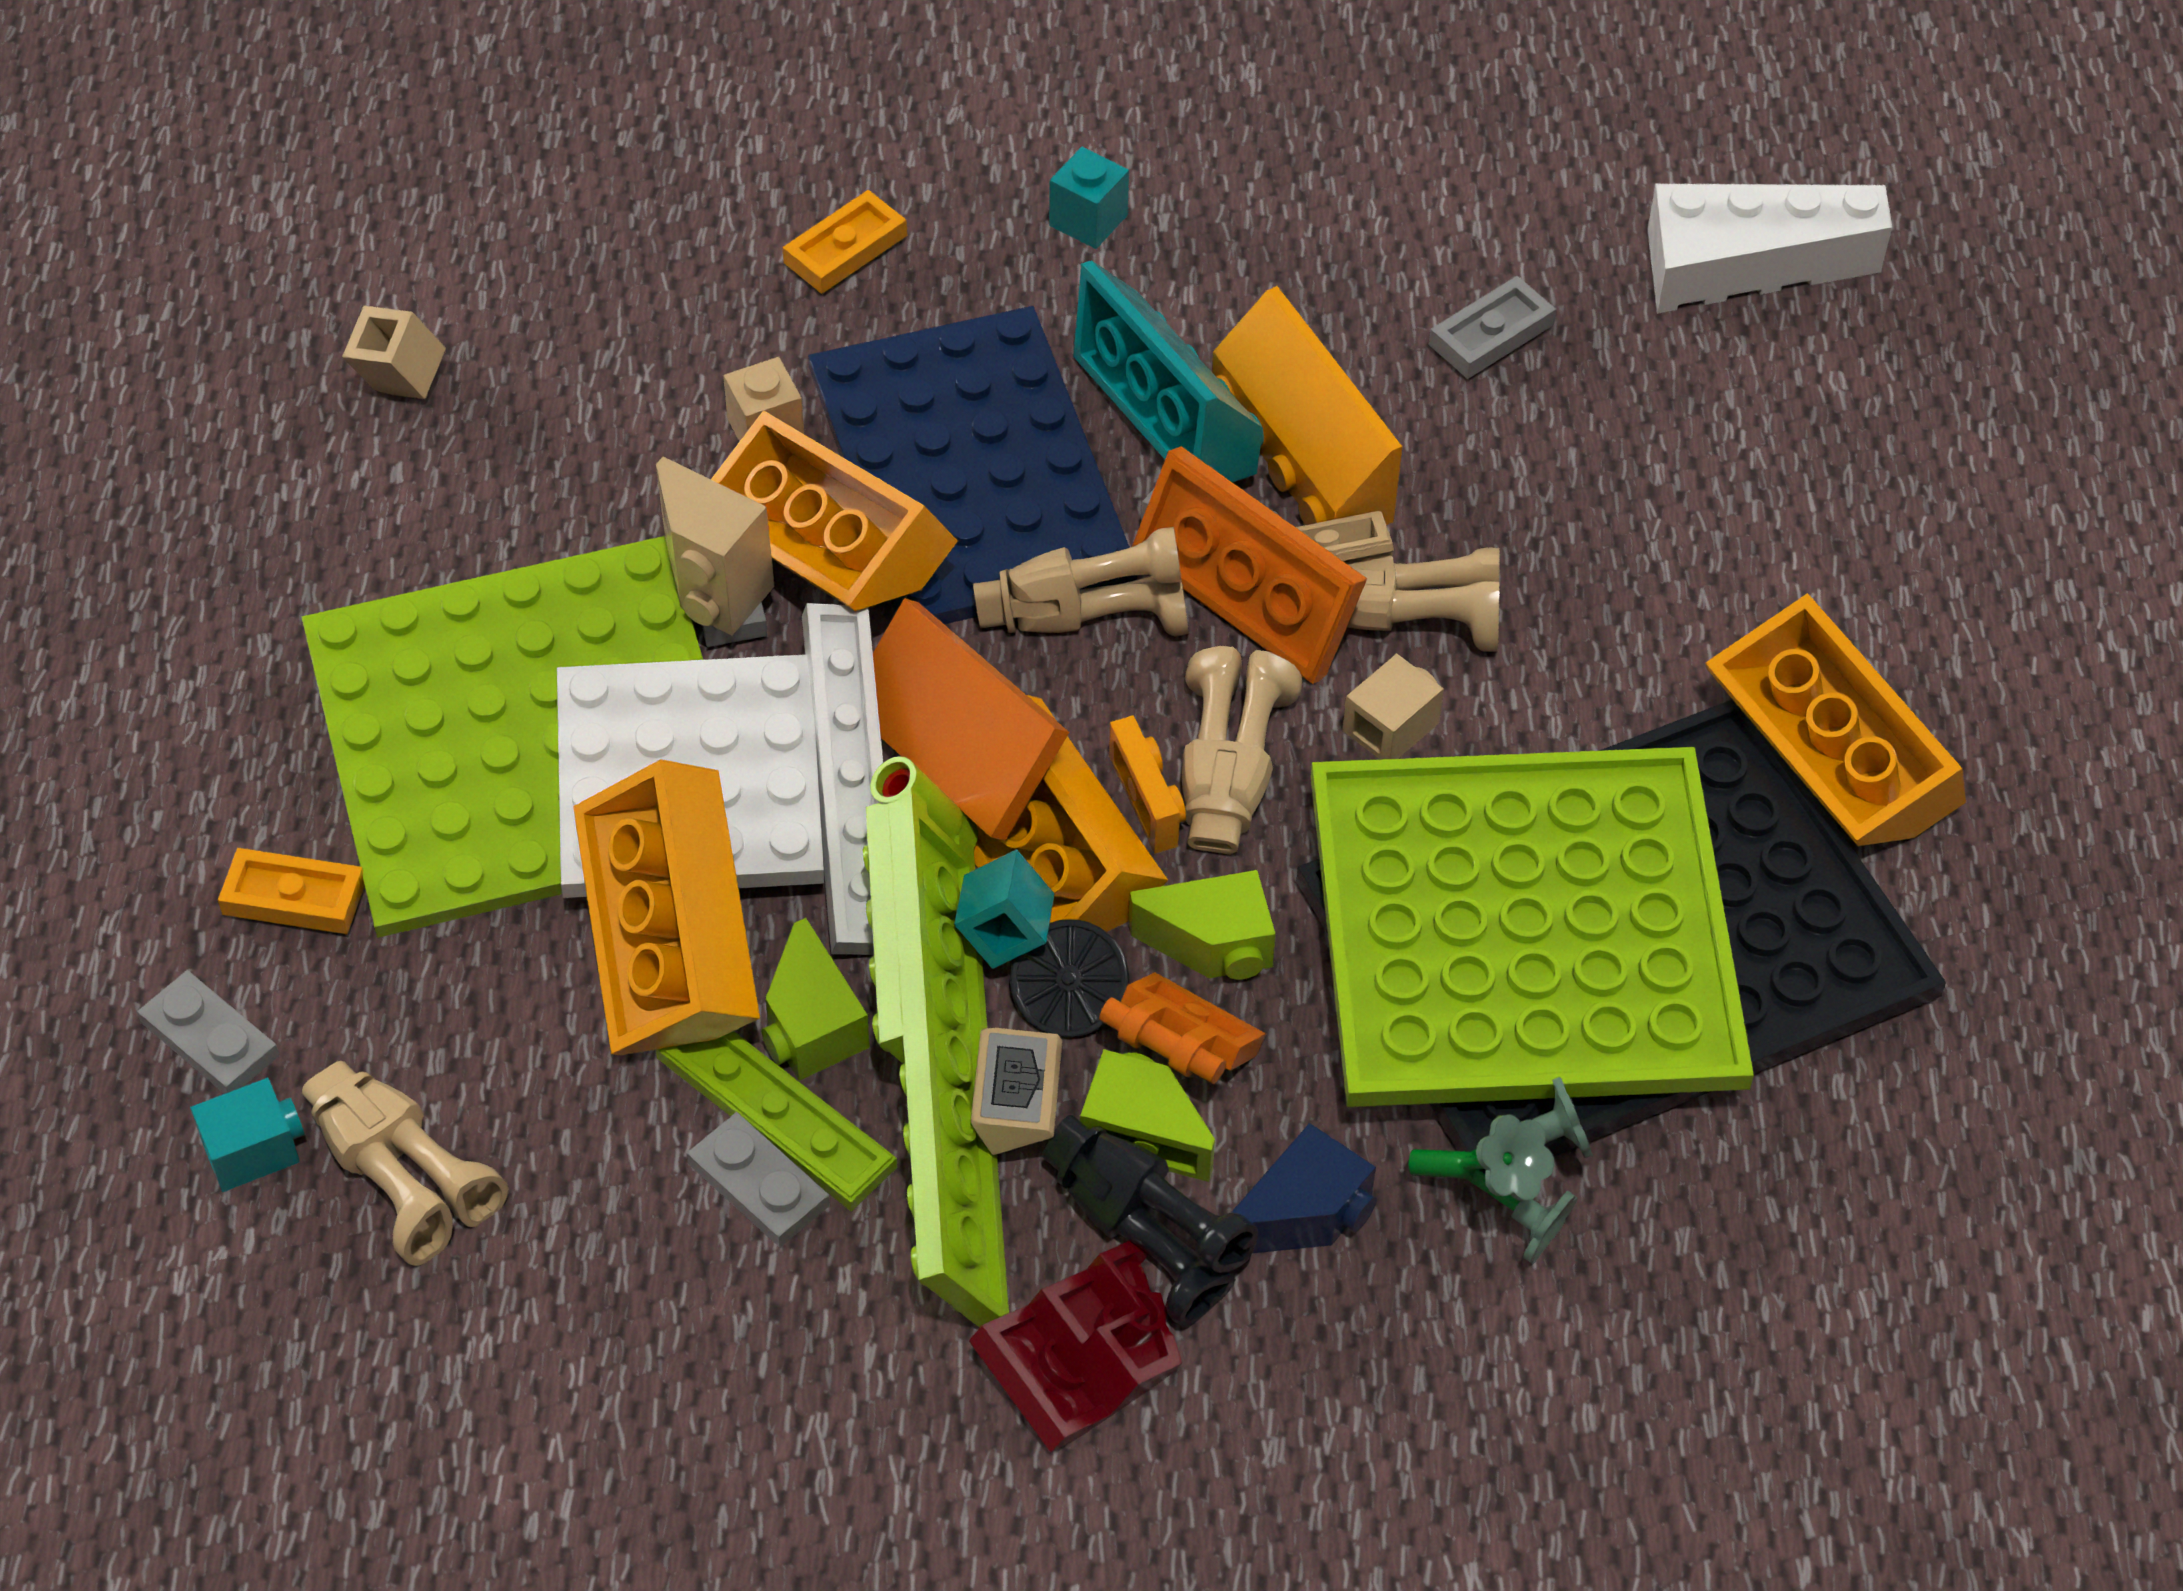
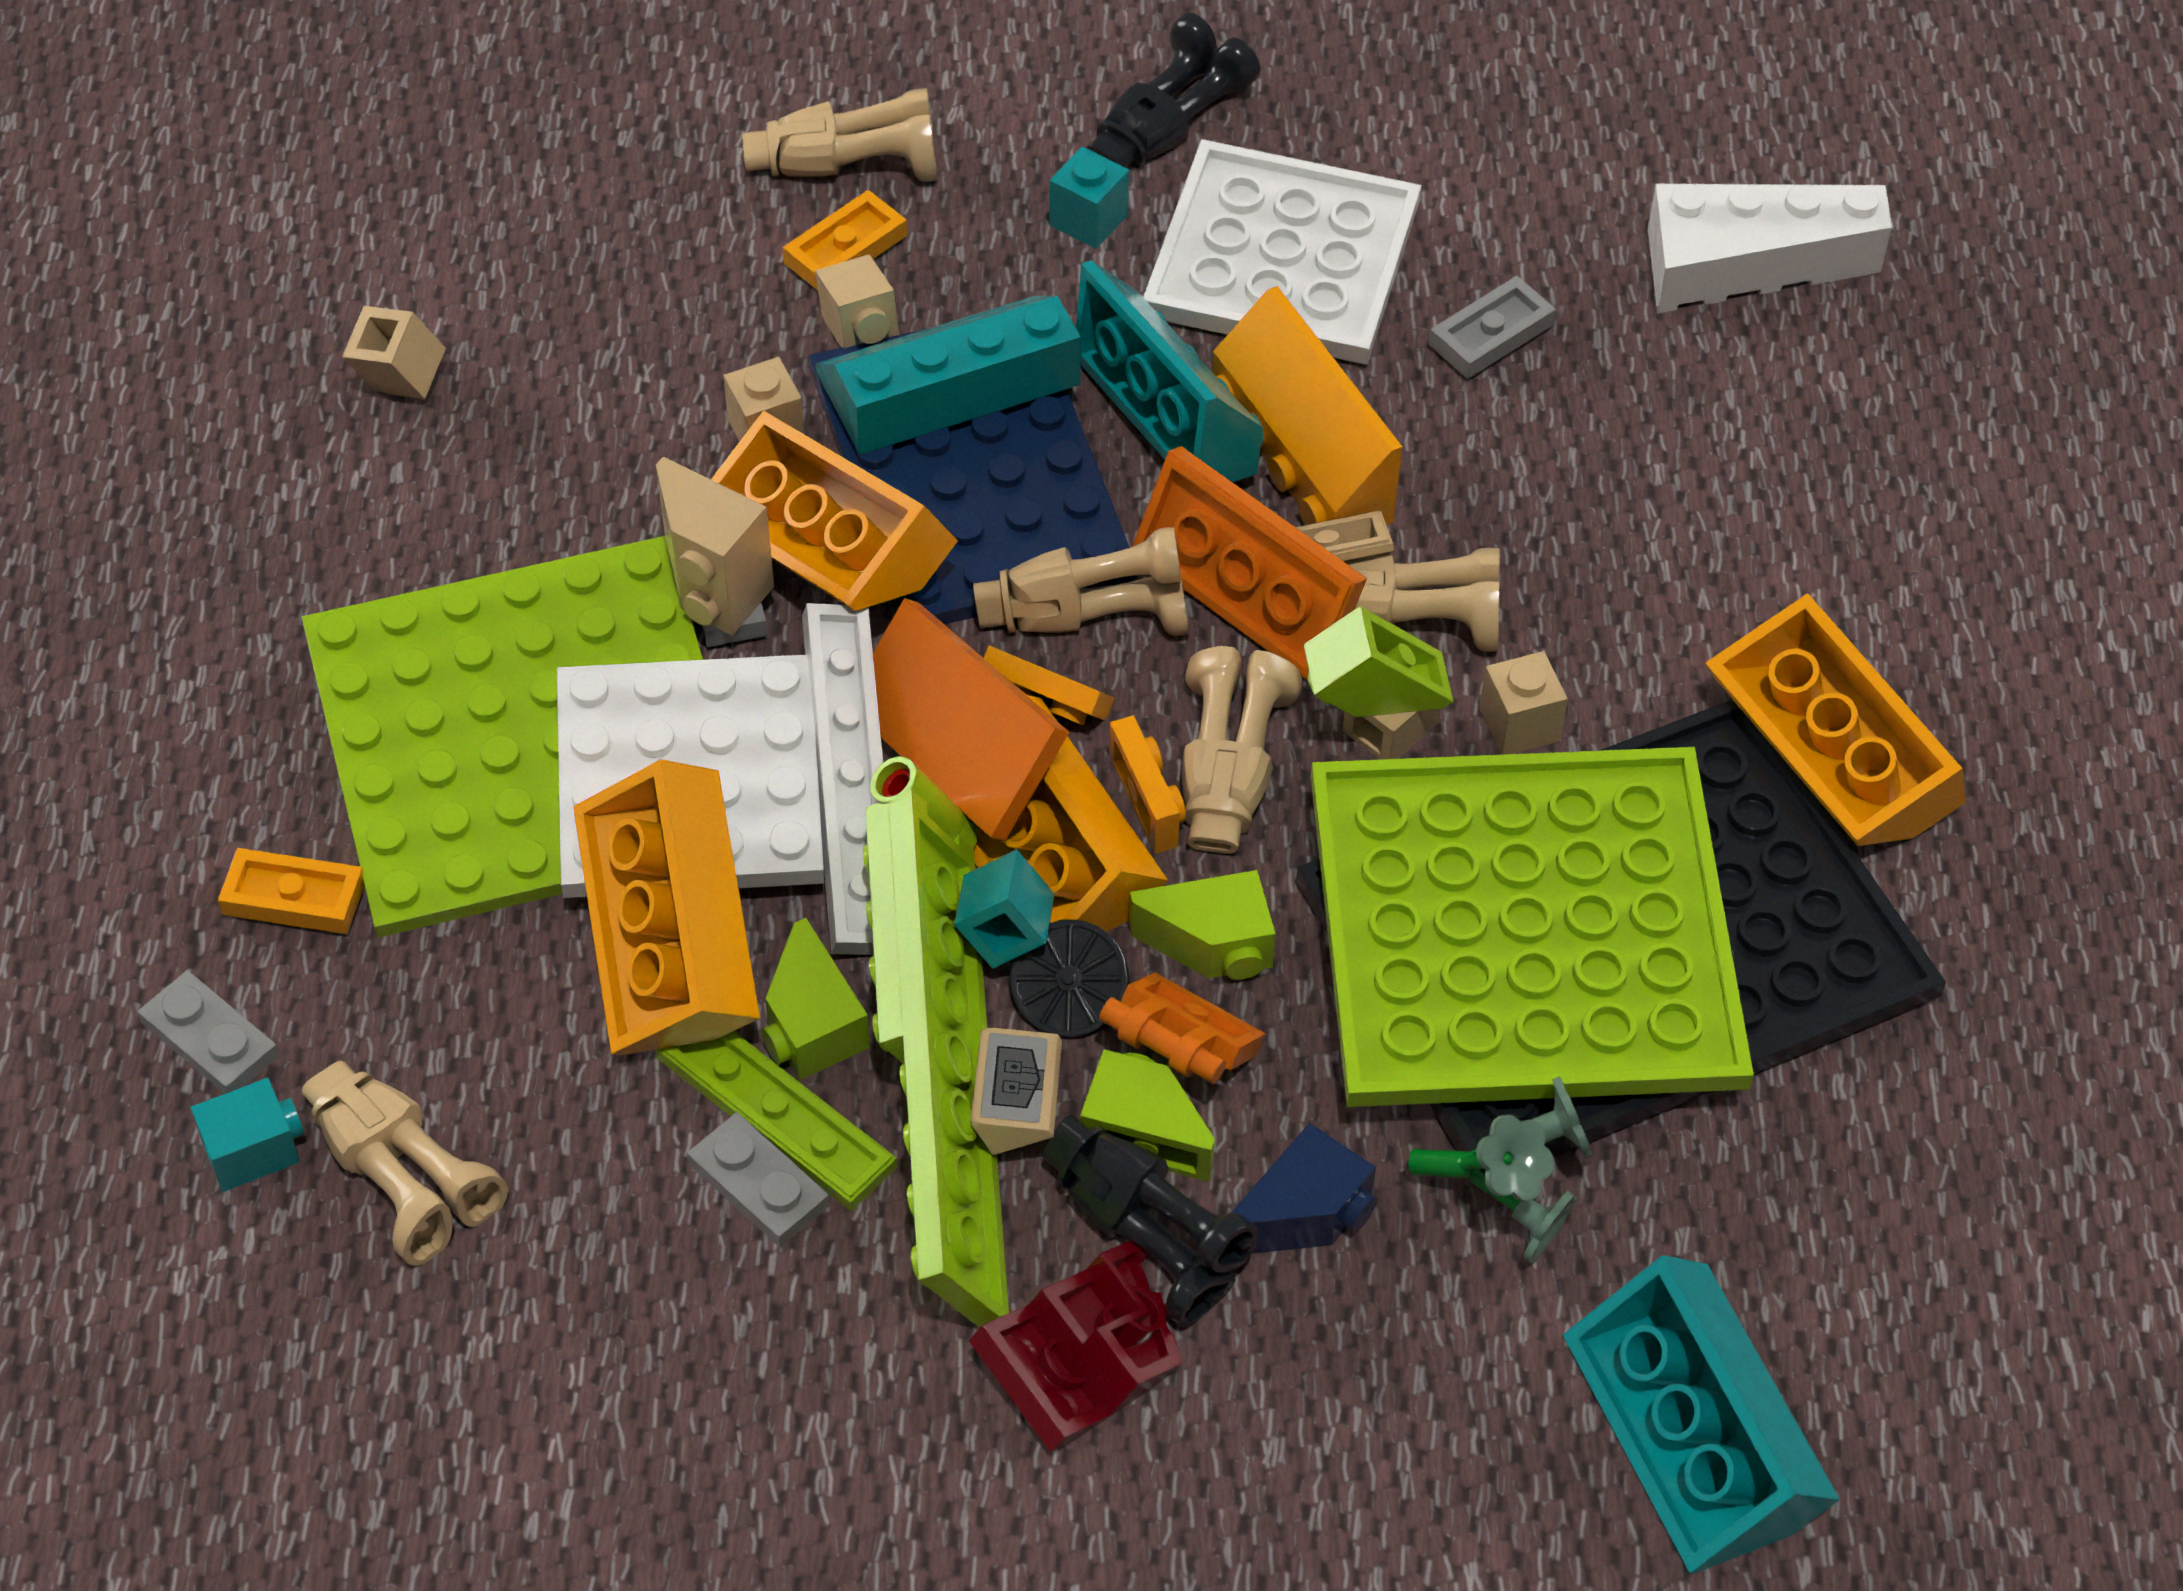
(822, 141): none -> tan piece
(857, 302): none -> tan brick
(953, 372): none -> teal slope
(1069, 697): none -> light orange plate
(1147, 116): none -> black piece
(1286, 223): none -> white plate
(1375, 668): none -> lime slope
(1523, 703): none -> tan brick
(1699, 1414): none -> teal slope

